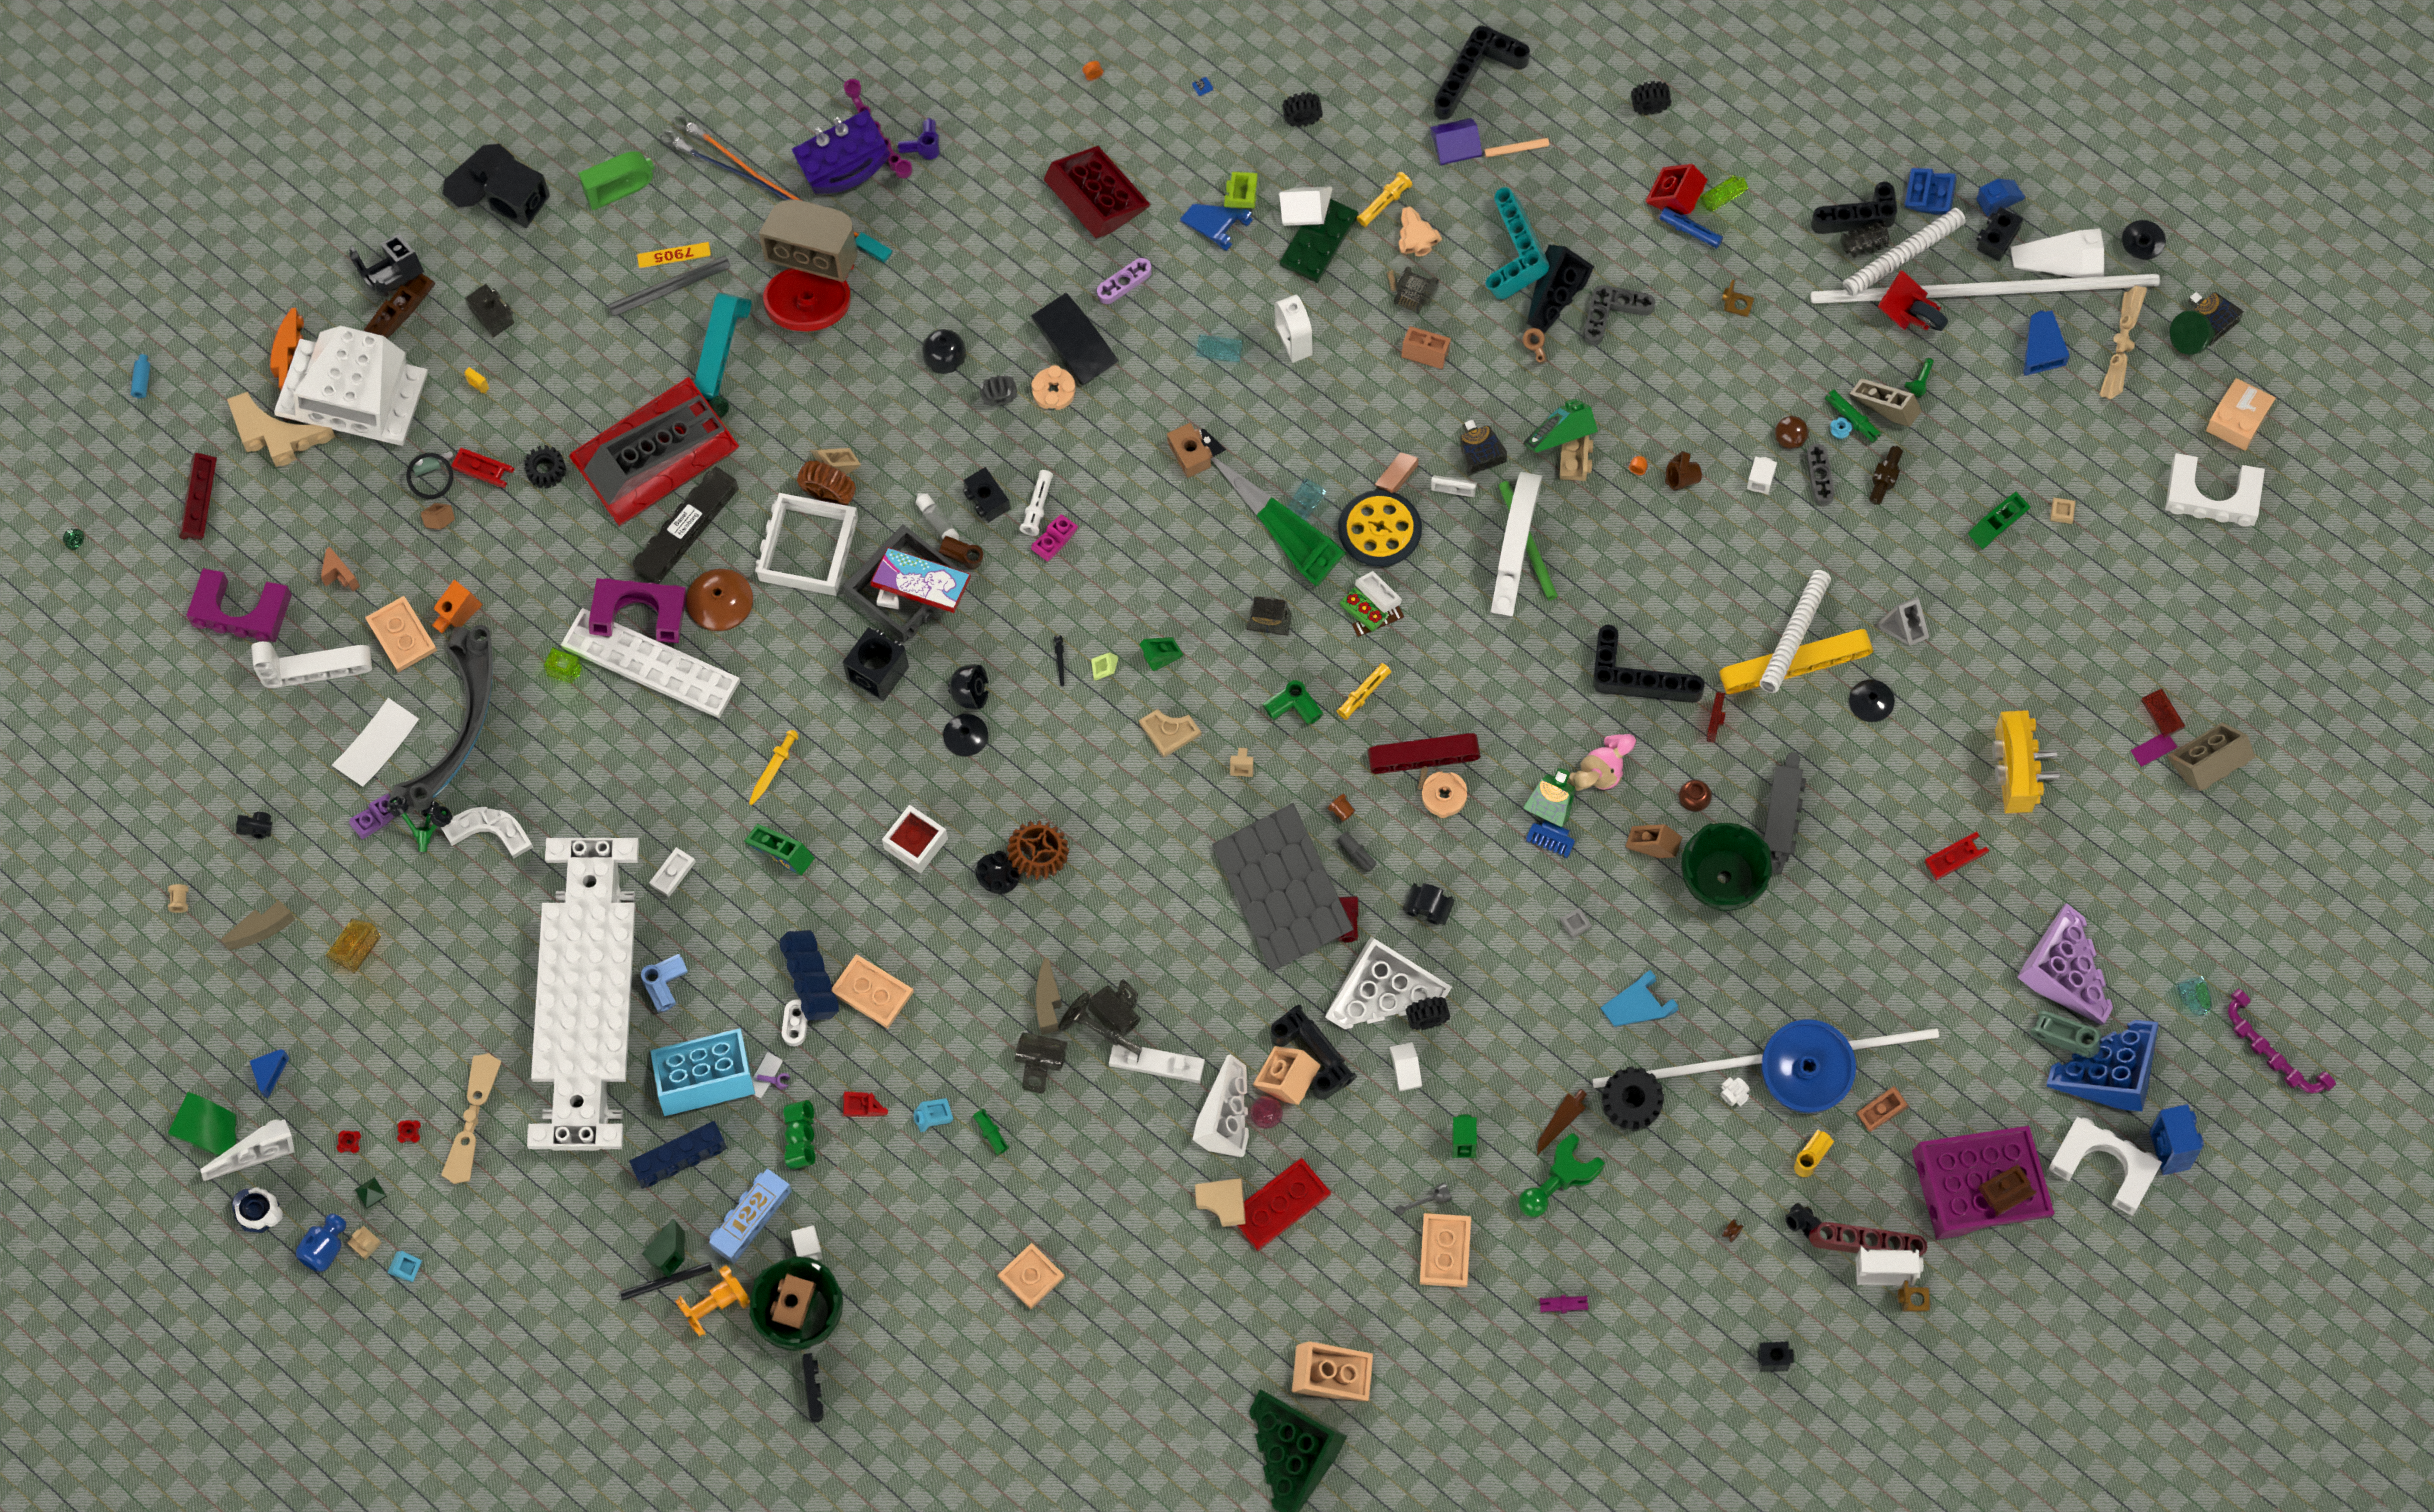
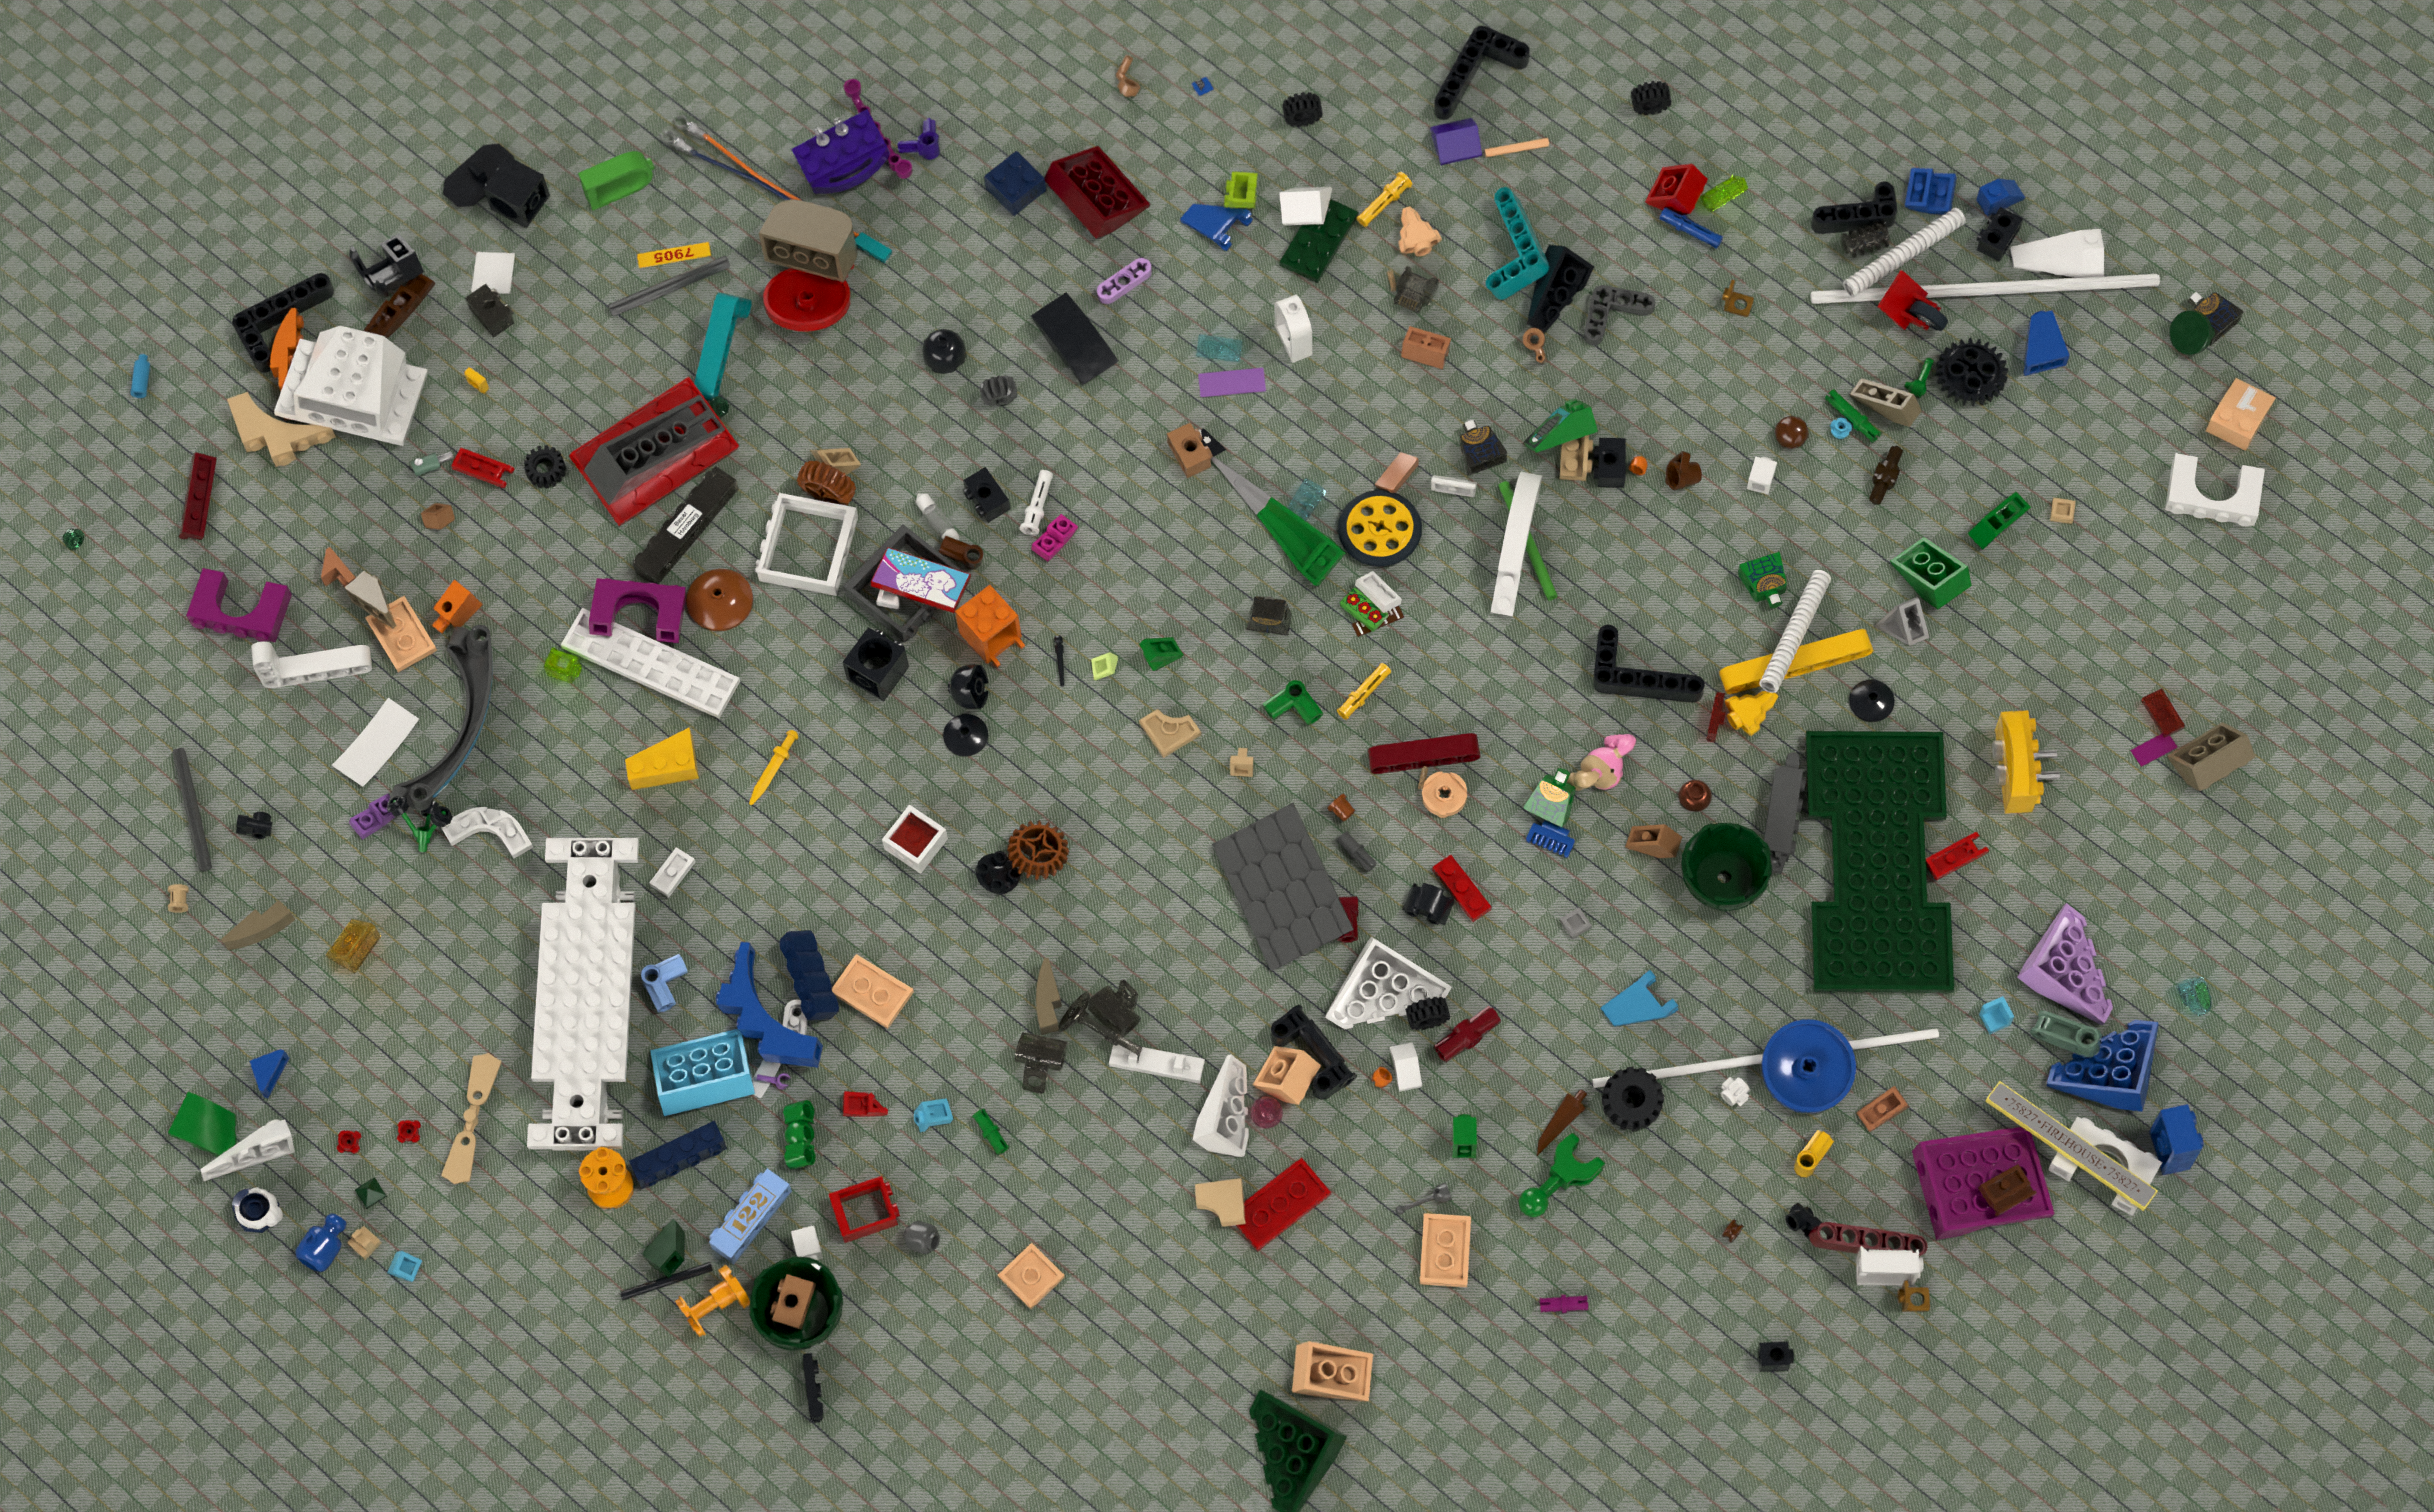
(192, 809): none -> dark grey axle
(275, 315): none -> black beam
(368, 595): none -> slope
(409, 481): black tyre -> none
(493, 270): none -> white sticker
(606, 1178): none -> light orange piece
(664, 762): none -> yellow wedge
(777, 1042): none -> blue arch
(780, 848): green slope -> none
(859, 1190): none -> red window
(921, 1237): none -> dark grey head
(989, 625): none -> orange container
(1015, 183): none -> dark blue brick
(1053, 376): light nougat plate -> none
(1092, 70): orange bush -> none
(1126, 85): none -> medium nougat plate
(1232, 382): none -> medium lavender sticker
(1381, 1077): none -> orange hinge
(1461, 888): none -> red plate
(1467, 1034): none -> dark red piece
(1610, 450): none -> black brick
(1749, 710): none -> yellow rock
(1764, 578): none -> green torso
(1817, 483): flat silver beam -> none
(1880, 925): none -> dark green piece
(1932, 572): none -> green slope
(1971, 372): none -> black gear
(1996, 1015): none -> medium azure panel
(2071, 1146): none -> light grey tile
(2130, 311): tan piece -> none
(2145, 232): black dish -> none
(2276, 1061): magenta bar -> none

